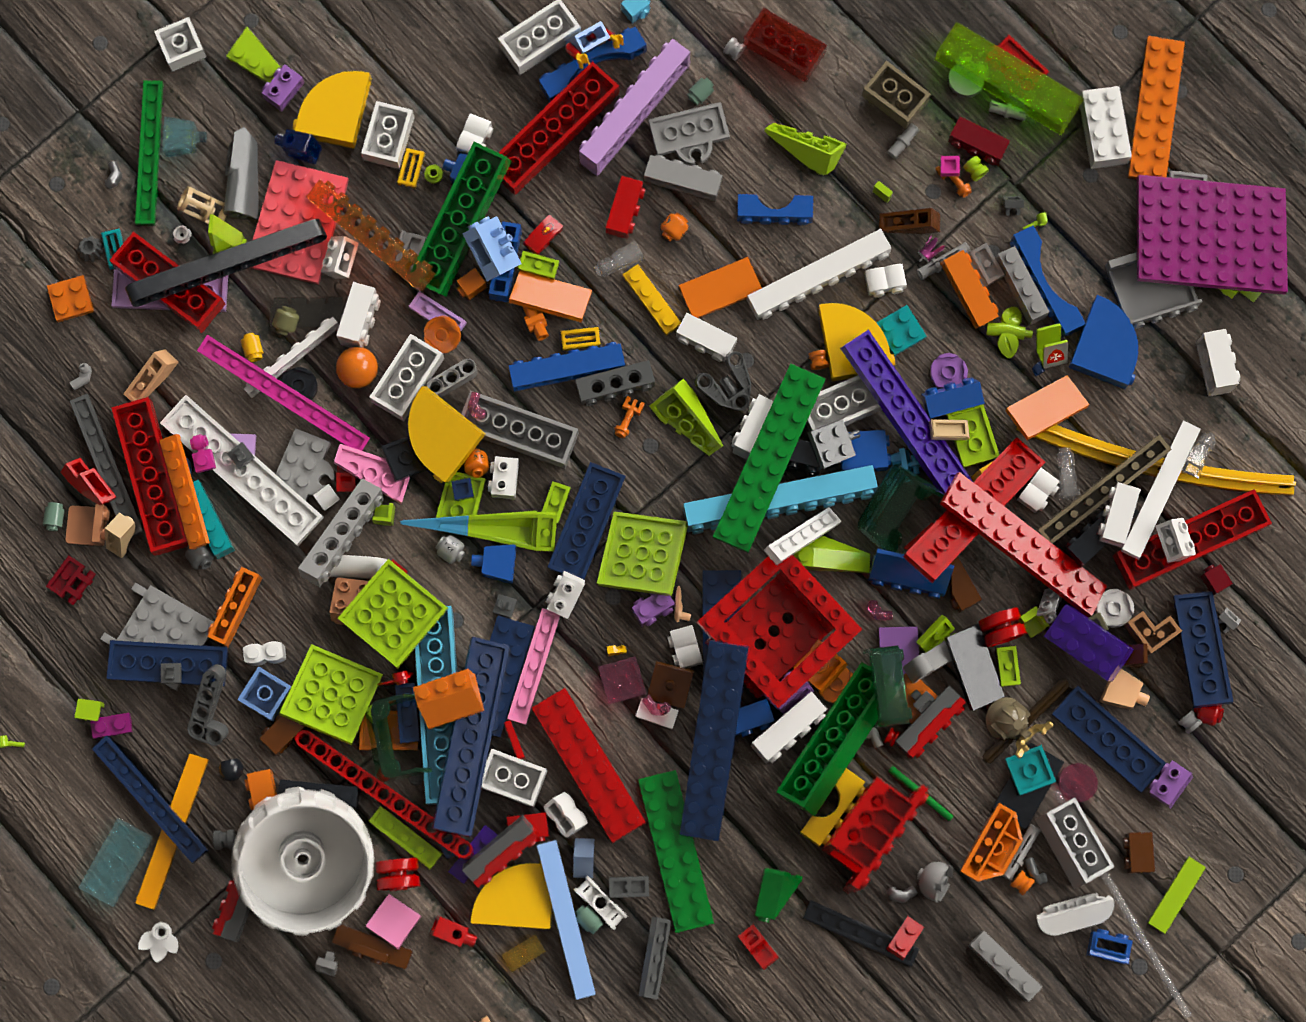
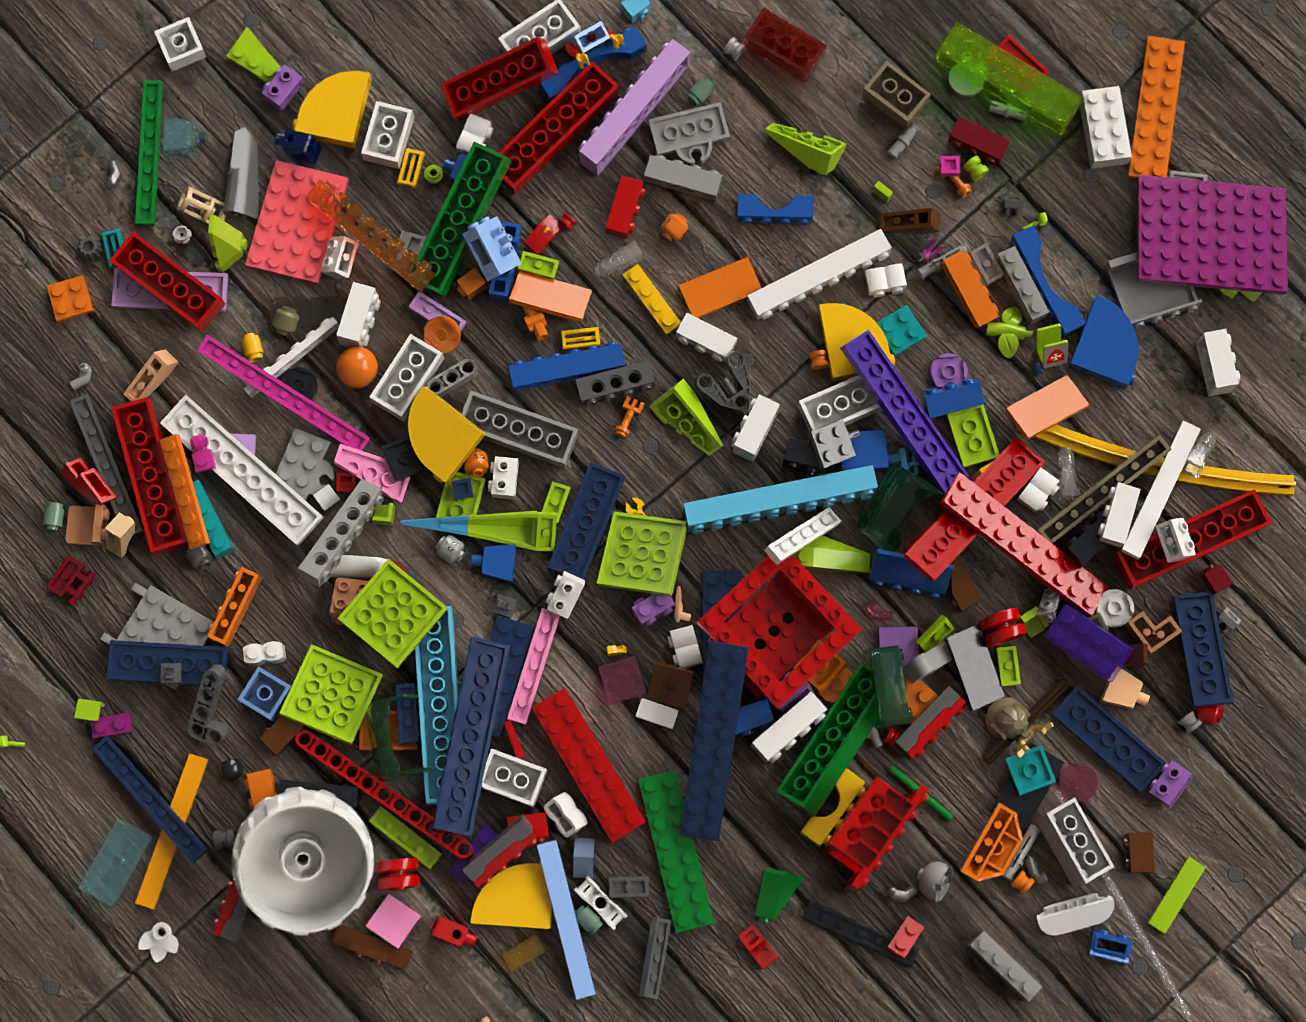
(225, 262): black beam -> none
(241, 455): dark grey tile -> none
(327, 965): light grey tile -> none
(398, 678): red plate -> none
(449, 698): orange slope -> none
(473, 407): clear pink arm -> none
(499, 78): none -> red brick
(567, 221): none -> red bush
(640, 504): none -> yellow bar
(656, 708): clear pink arm -> none
(769, 458): green plate -> none
(922, 701): dark grey tile -> none
(949, 429): tan tile -> none

